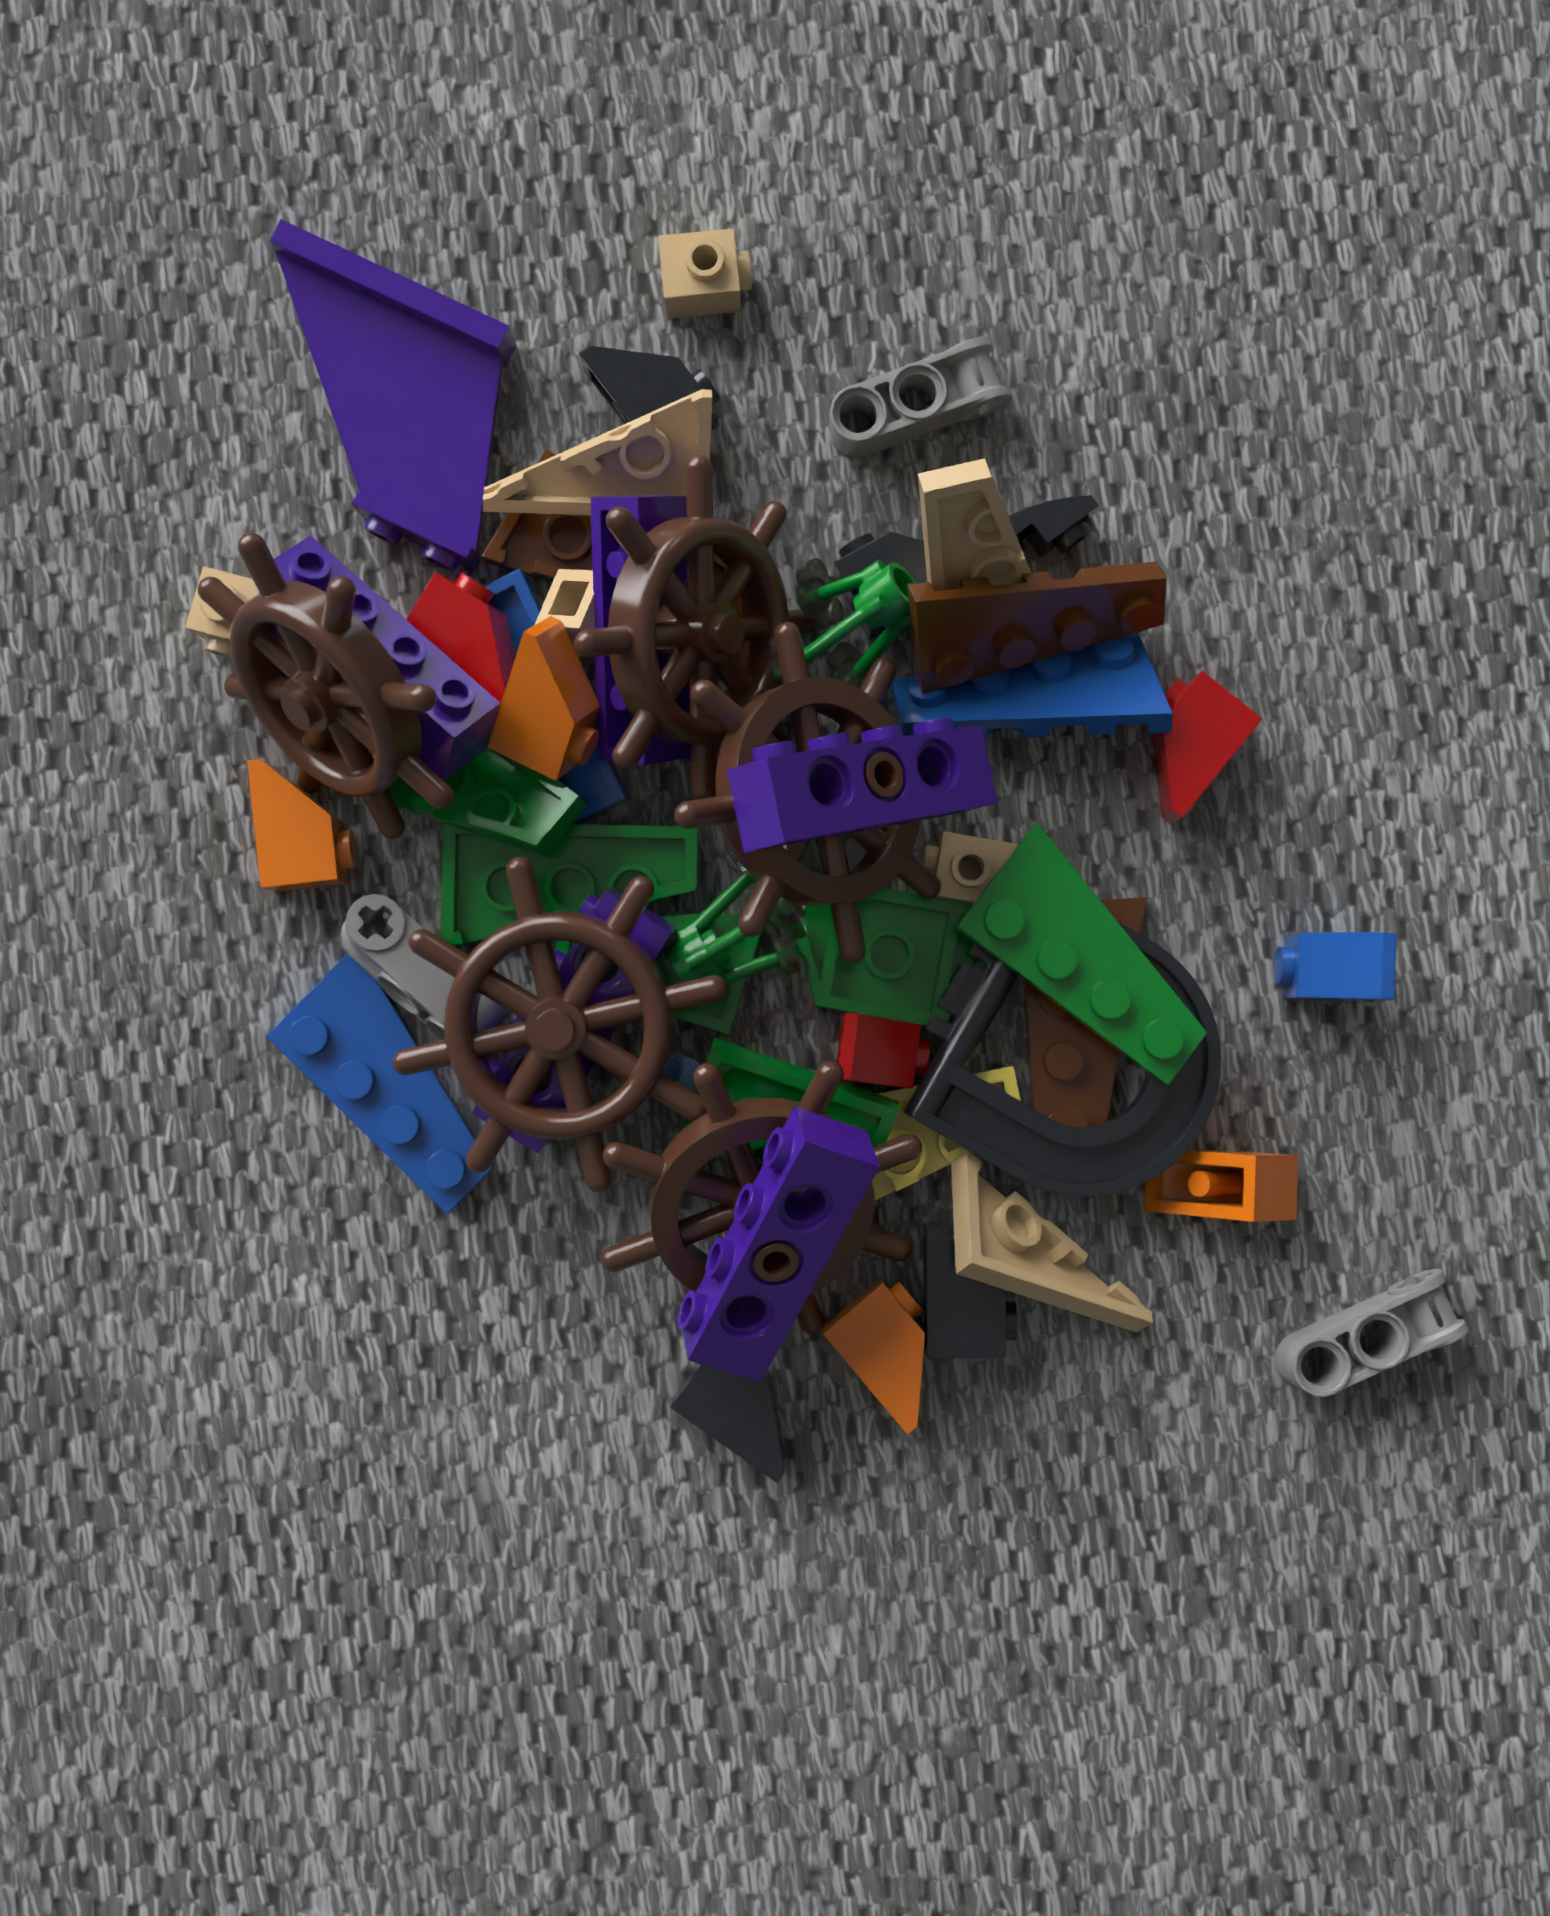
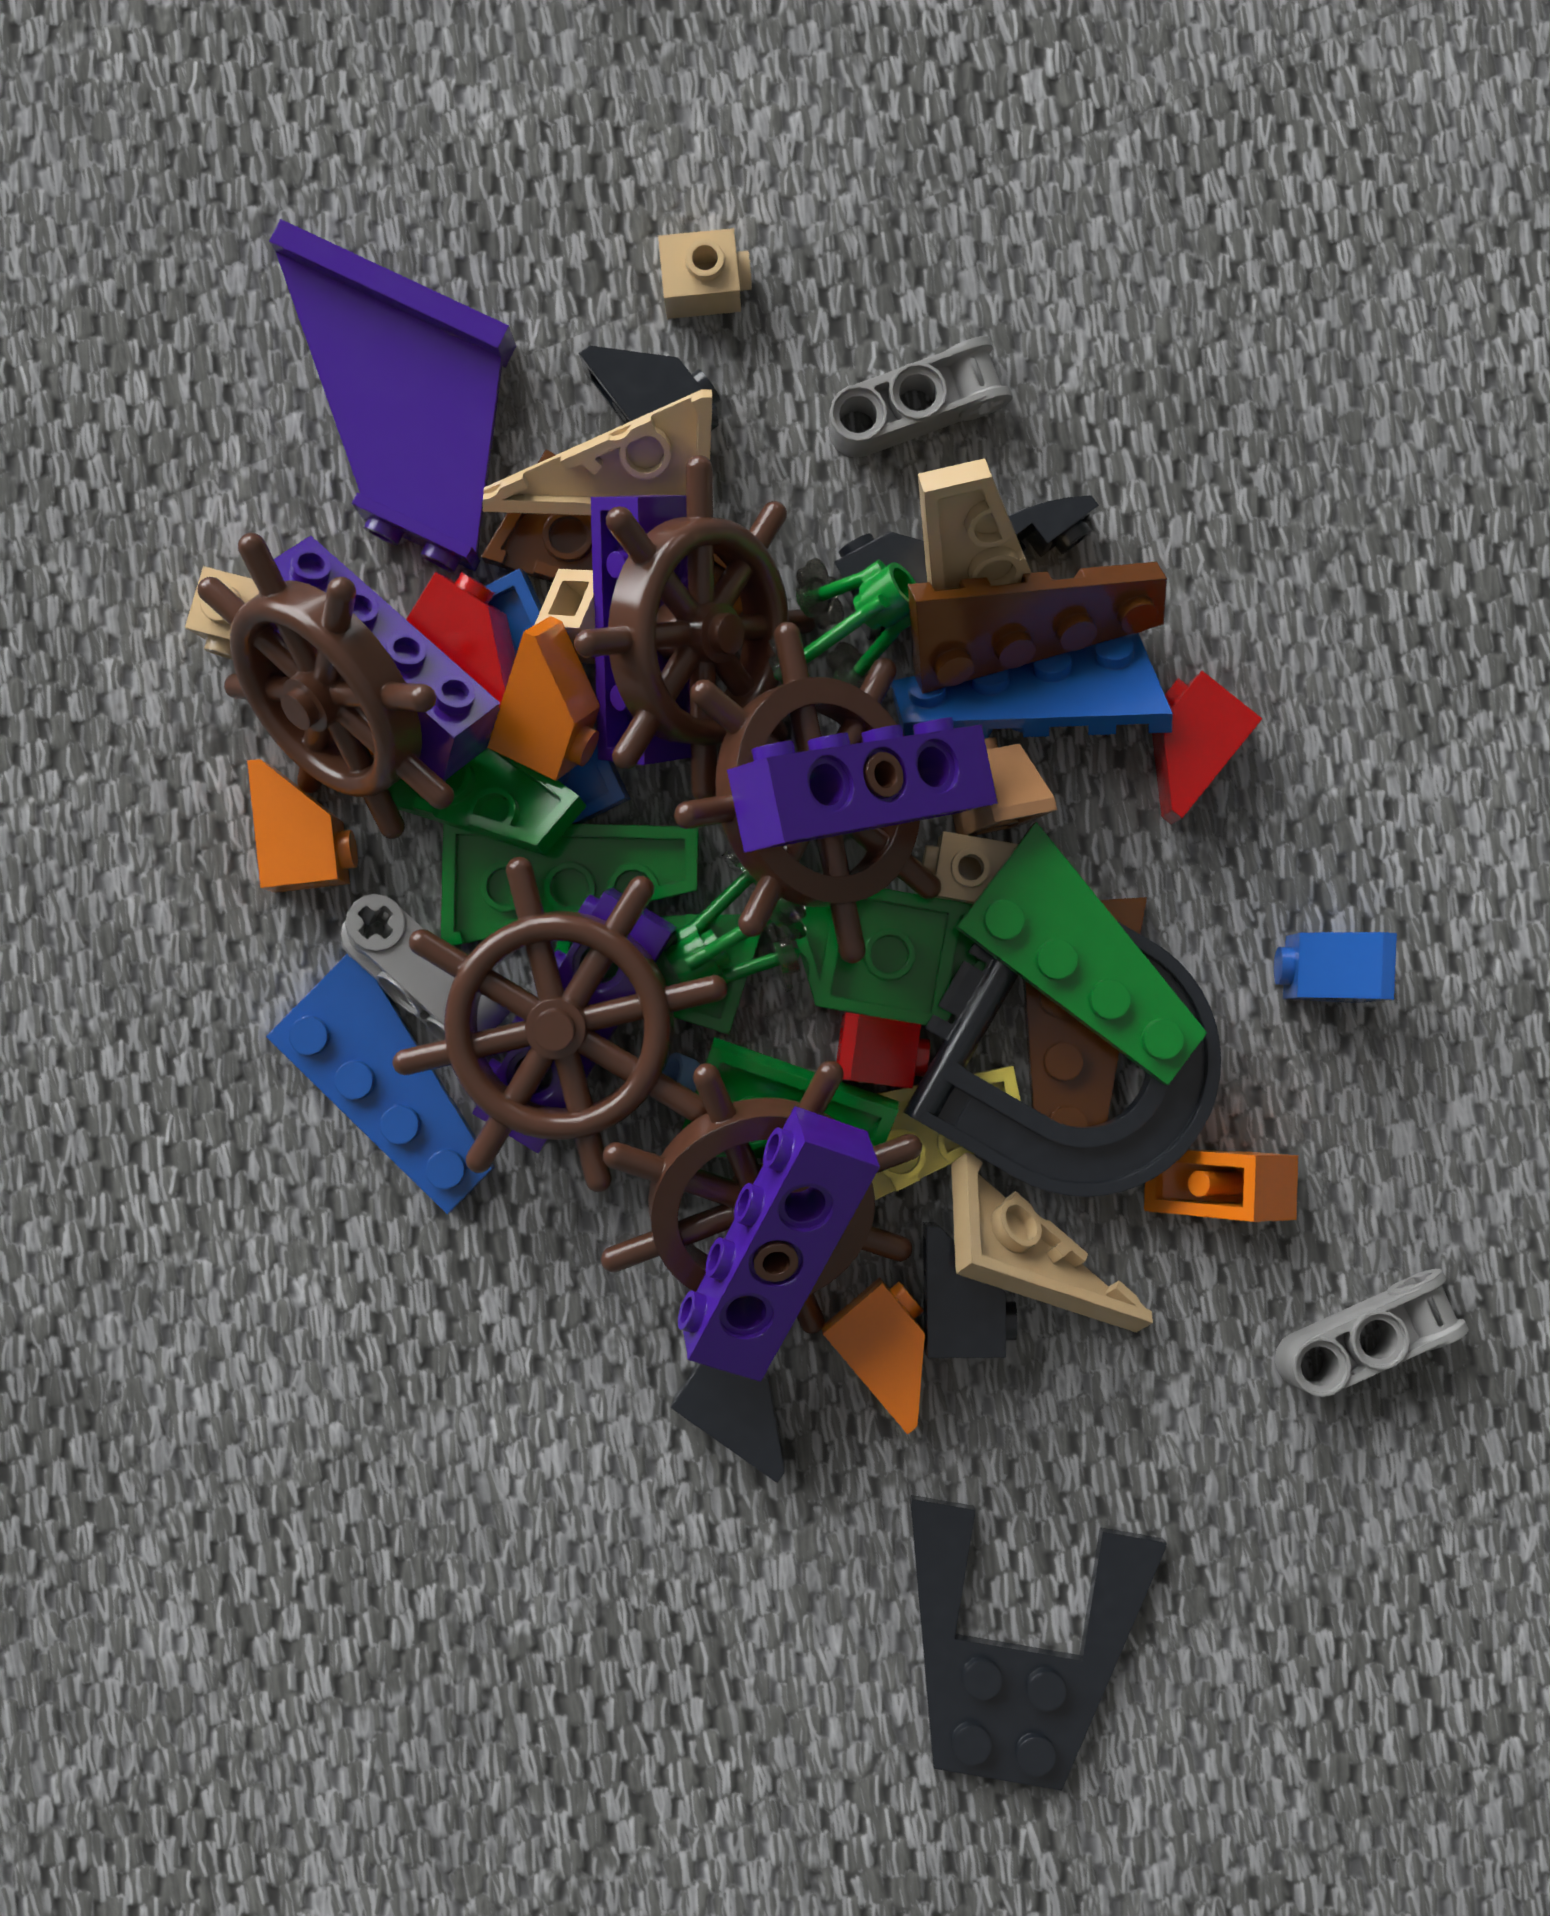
(1009, 1705): none -> black wing
(1018, 789): none -> medium nougat slope

